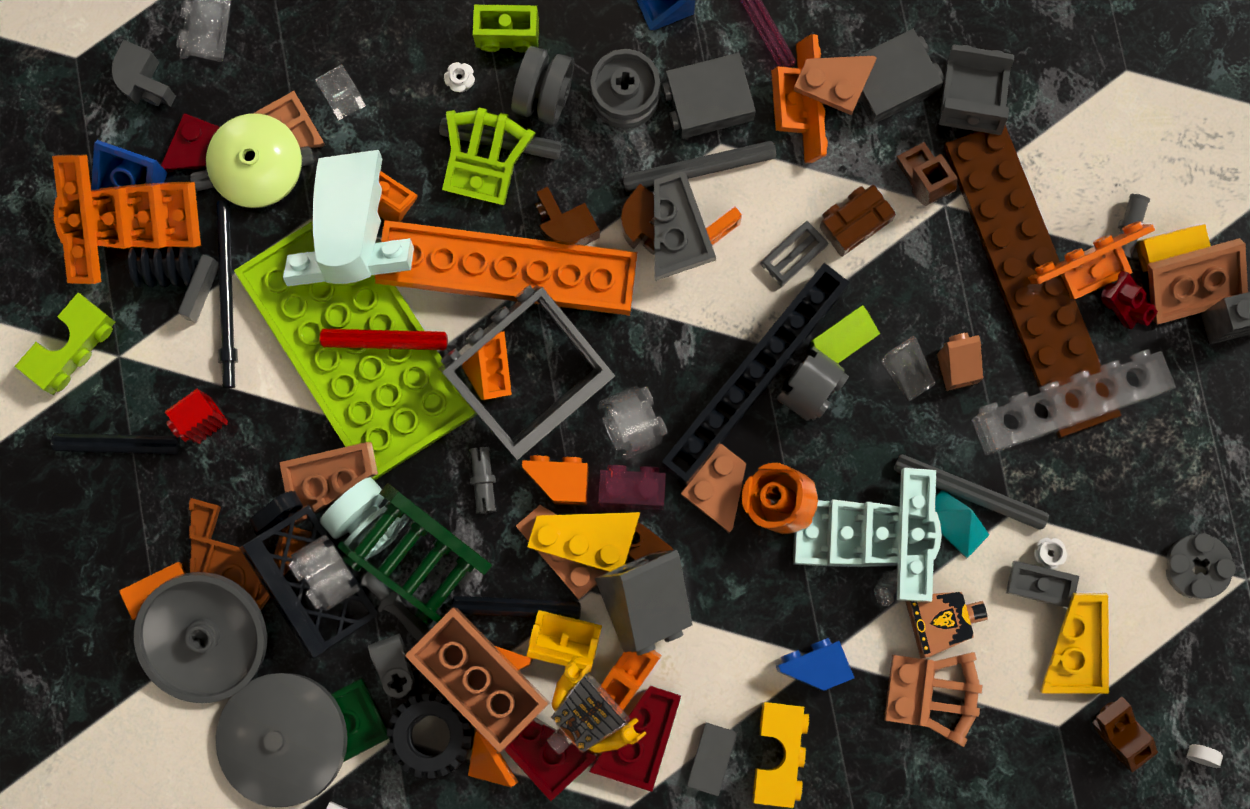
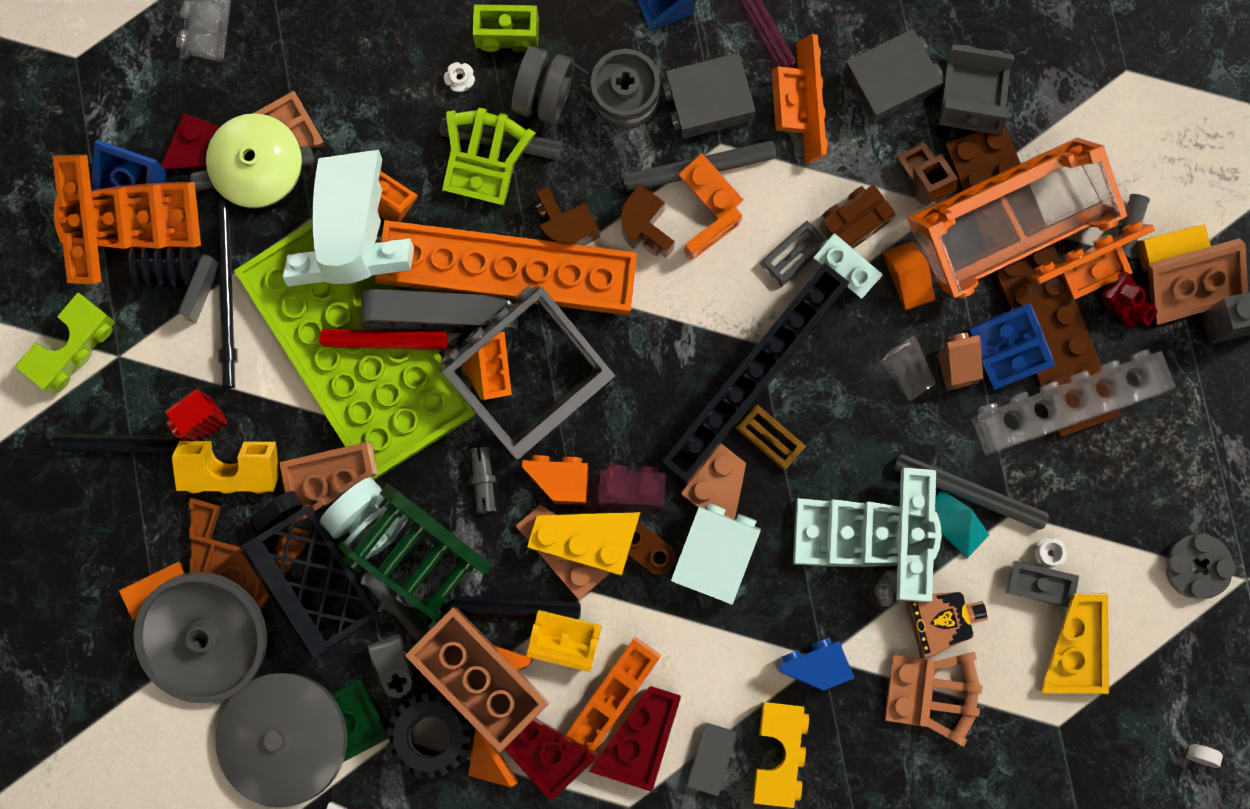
(133, 73): dark grey brick -> none
(200, 471): none -> yellow arch
(323, 573): clear brick -> none
(340, 92): clear slope -> none
(431, 311): none -> dark grey beam
(588, 715): torso -> none
(632, 421): clear brick -> none
(647, 601): dark grey slope -> none
(679, 229): dark grey wing -> none
(710, 186): none -> orange plate
(716, 553): none -> light aqua brick
(791, 456): none -> pearl gold tile
(796, 504): orange brick -> none
(811, 384): dark grey brick -> none
(835, 80): nougat wing -> none
(847, 335): lime slope -> none
(848, 264): none -> light aqua hinge
(910, 275): none -> orange slope
(1013, 346): none -> blue slope
(1017, 214): none -> clear windscreen
(1124, 734): reddish brown brick -> none

